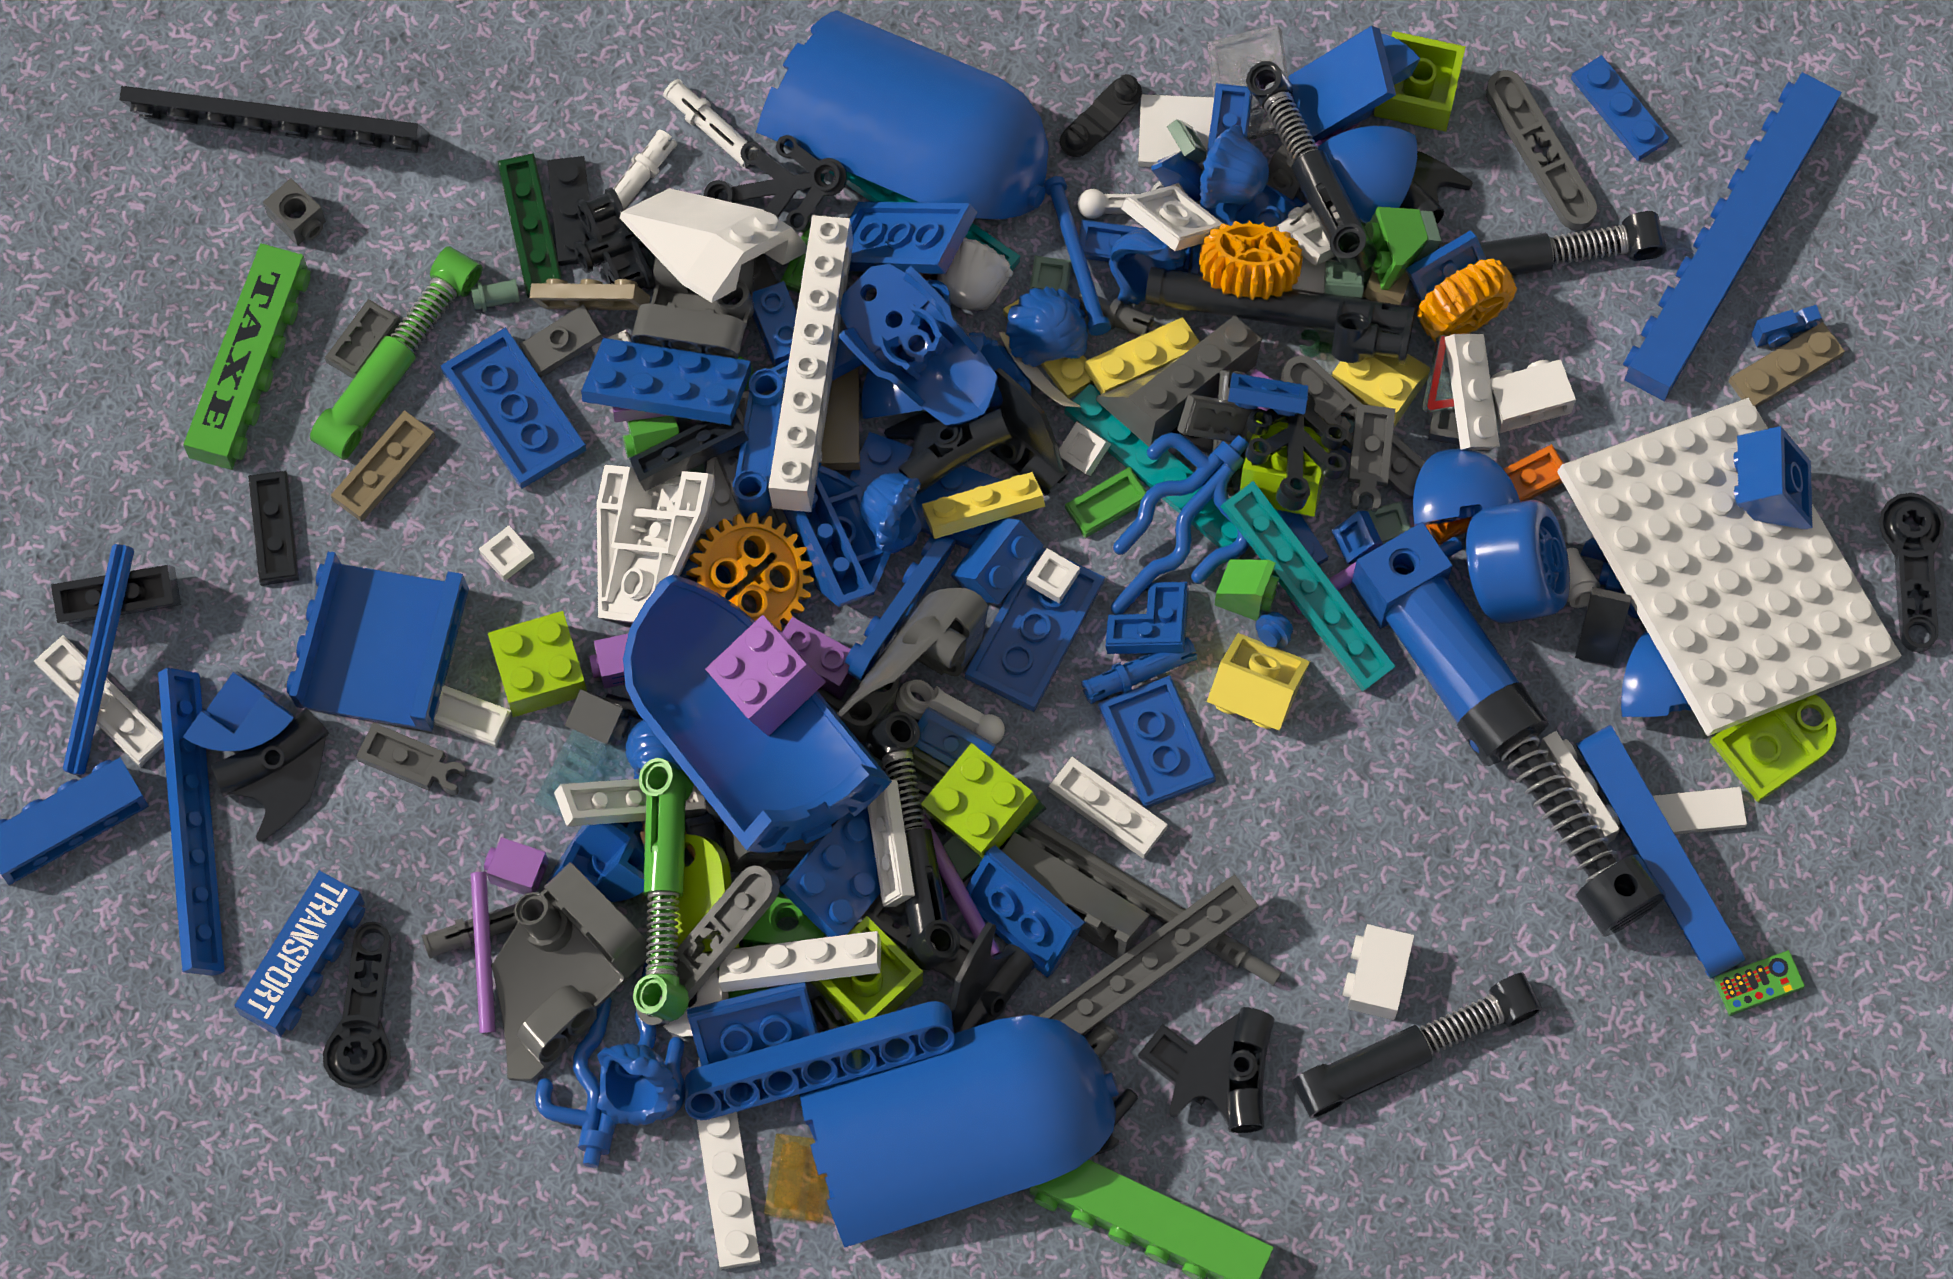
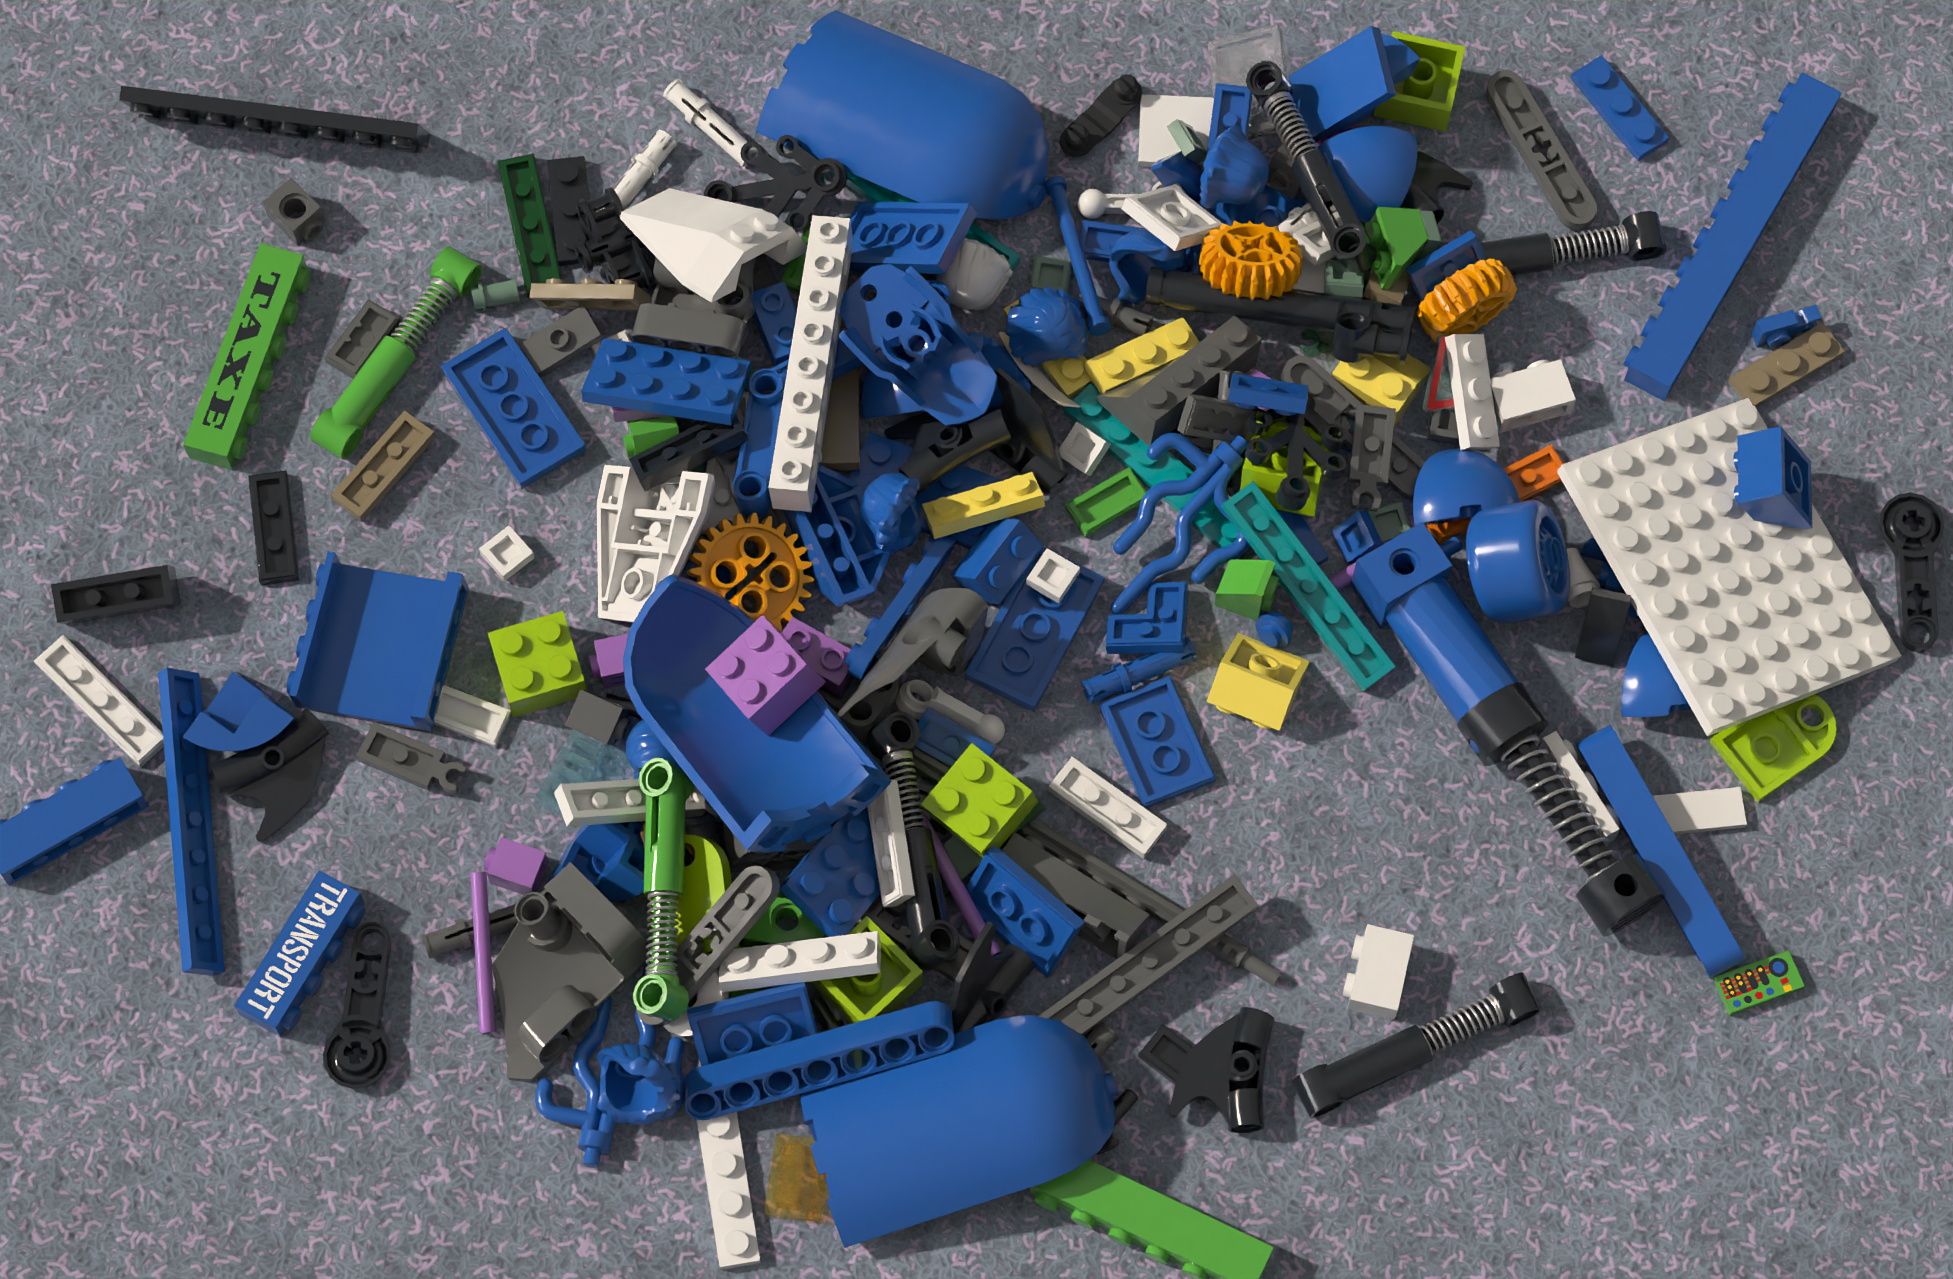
(98, 659): blue axle -> none

